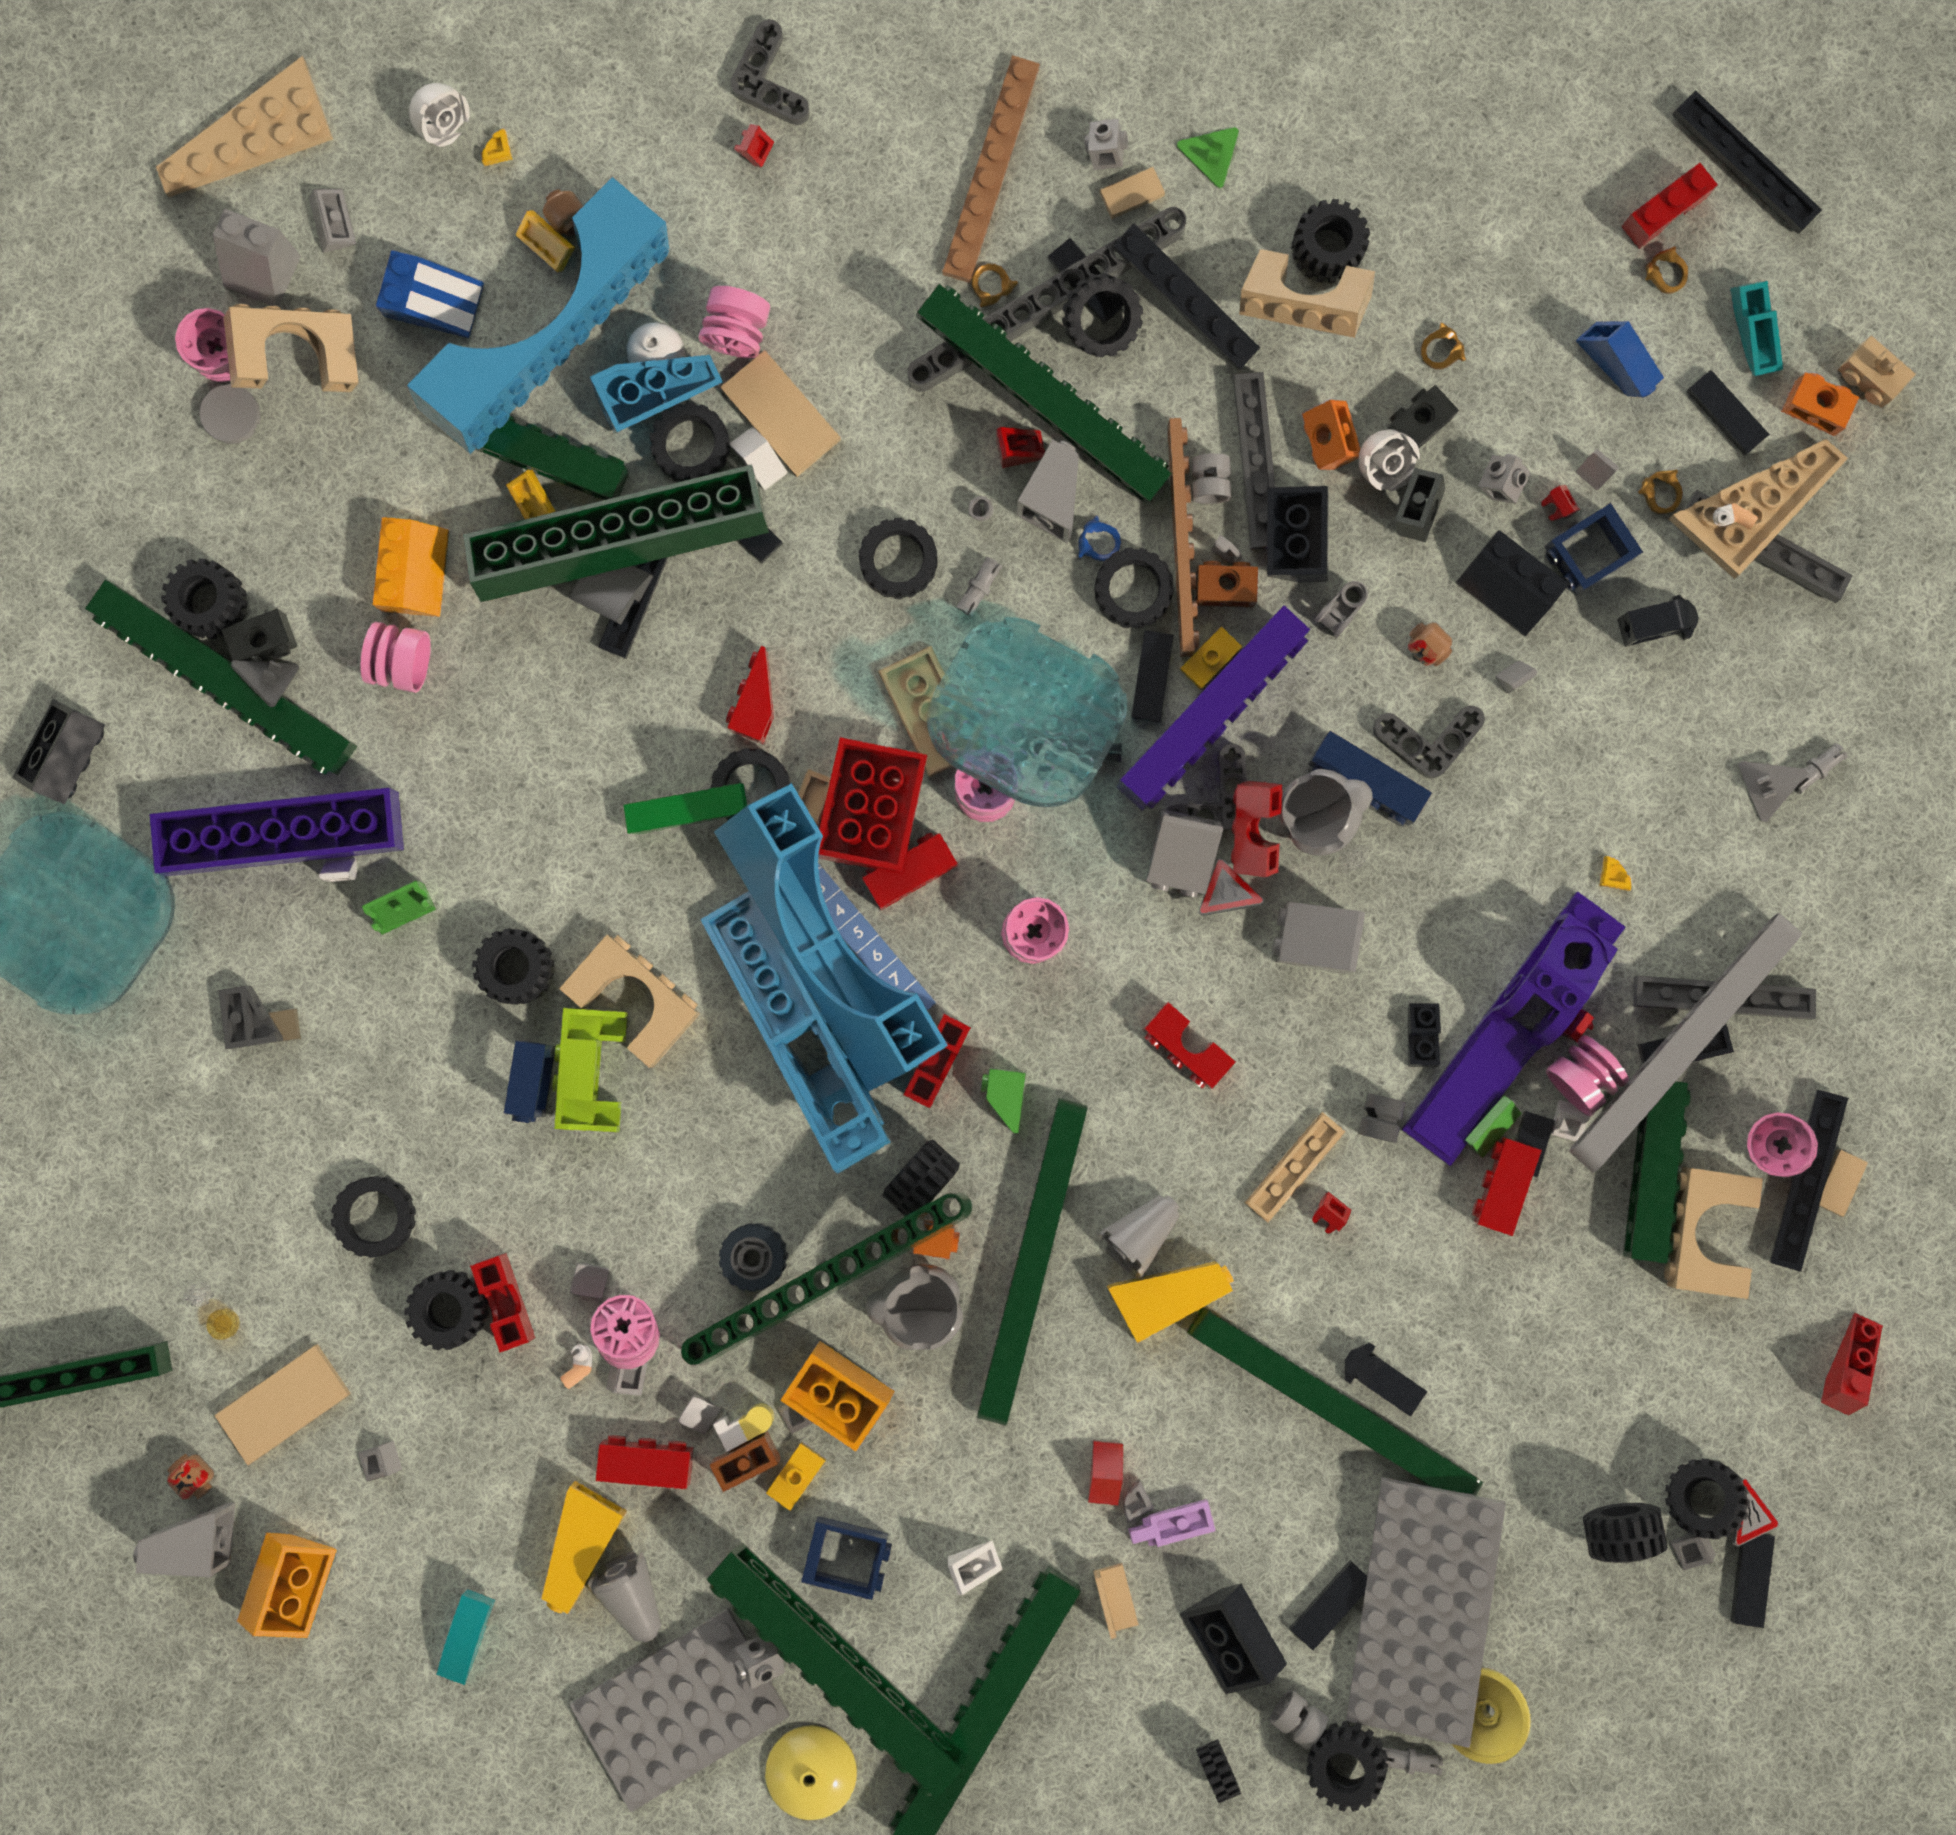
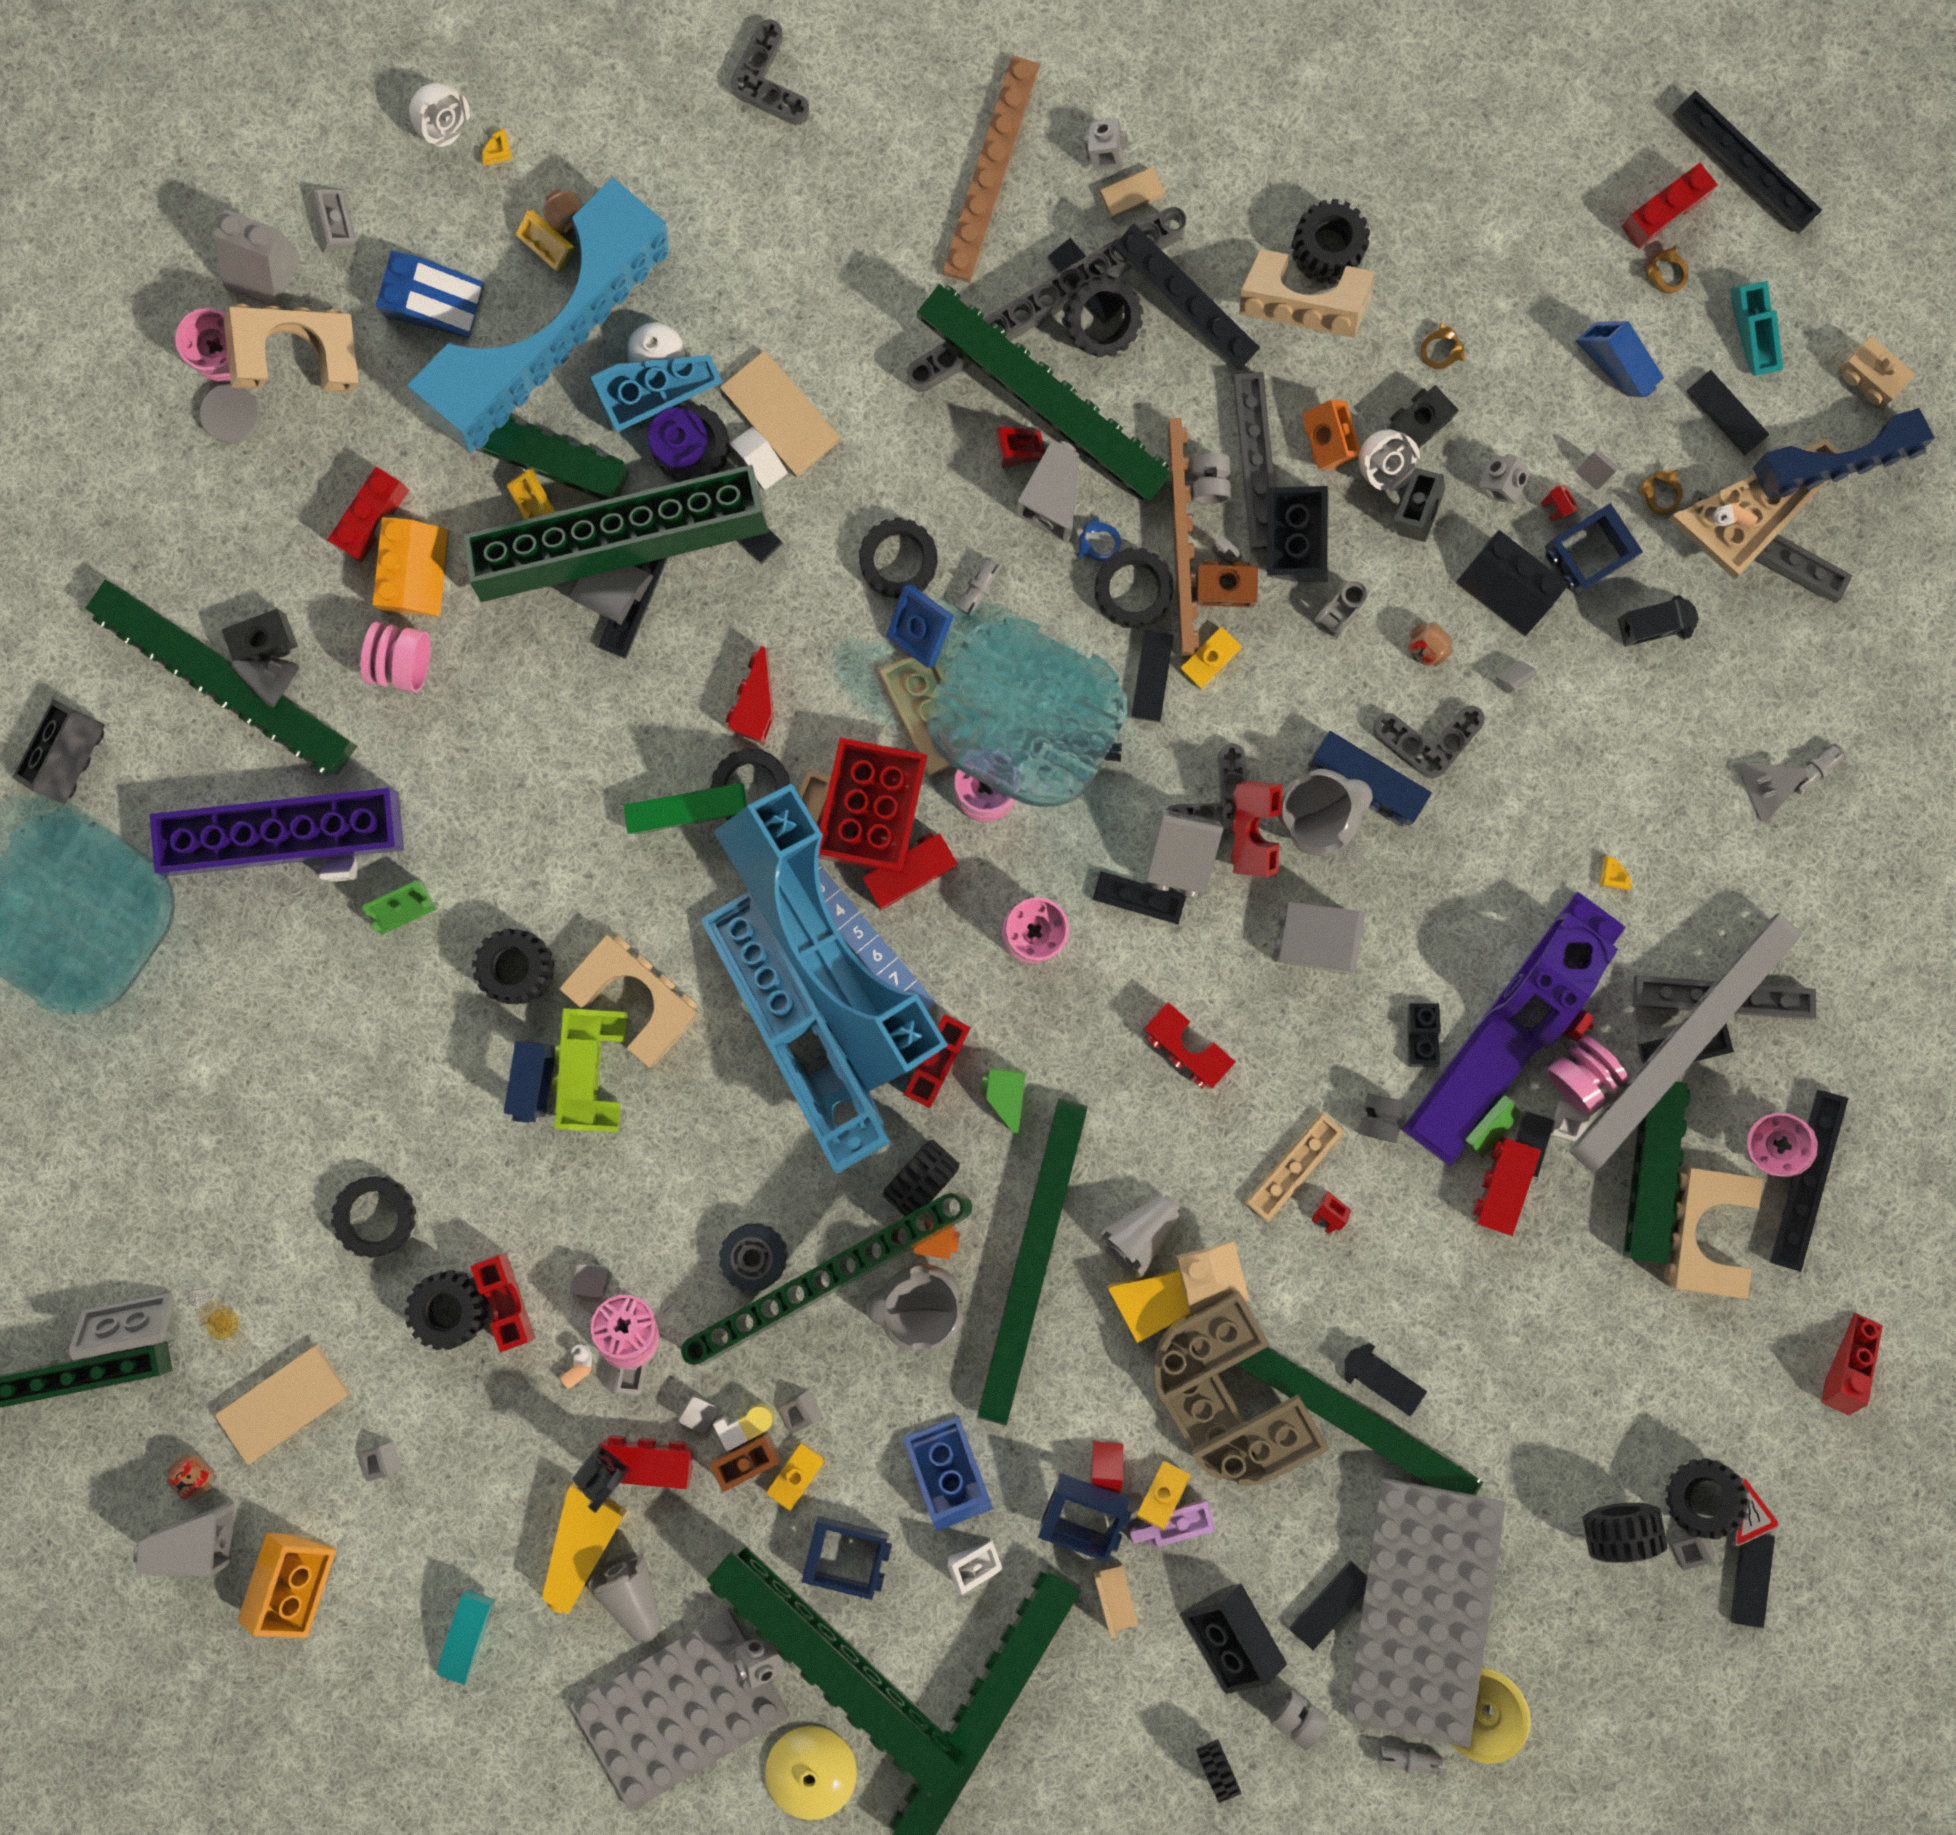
(122, 1326): none -> light grey plate
(185, 584): black tyre -> none
(246, 1019): dark grey wing -> none
(265, 126): tan wing -> none
(287, 1024): dark tan tile -> none
(357, 526): none -> red arch
(600, 1476): none -> black piece
(677, 437): none -> dark purple tile
(734, 321): bright pink wheel -> none
(755, 145): red tile -> none
(837, 1396): light orange slope -> none
(919, 626): none -> blue tile
(947, 1473): none -> blue slope
(975, 510): light grey hinge -> none
(1007, 285): pearl gold piece -> none
(1079, 1537): none -> dark blue window
(1139, 898): none -> black tile
(1163, 1495): none -> yellow plate
(1205, 1412): none -> dark tan plate
(1210, 1275): none -> tan slope
(1211, 153): bright green piece -> none
(1219, 702): dark purple brick -> none
(1227, 892): piece -> none
(1336, 1787): black tyre -> none
(1793, 468): none -> dark blue arch
(1804, 406): orange brick -> none
(1842, 1182): tan tile -> none

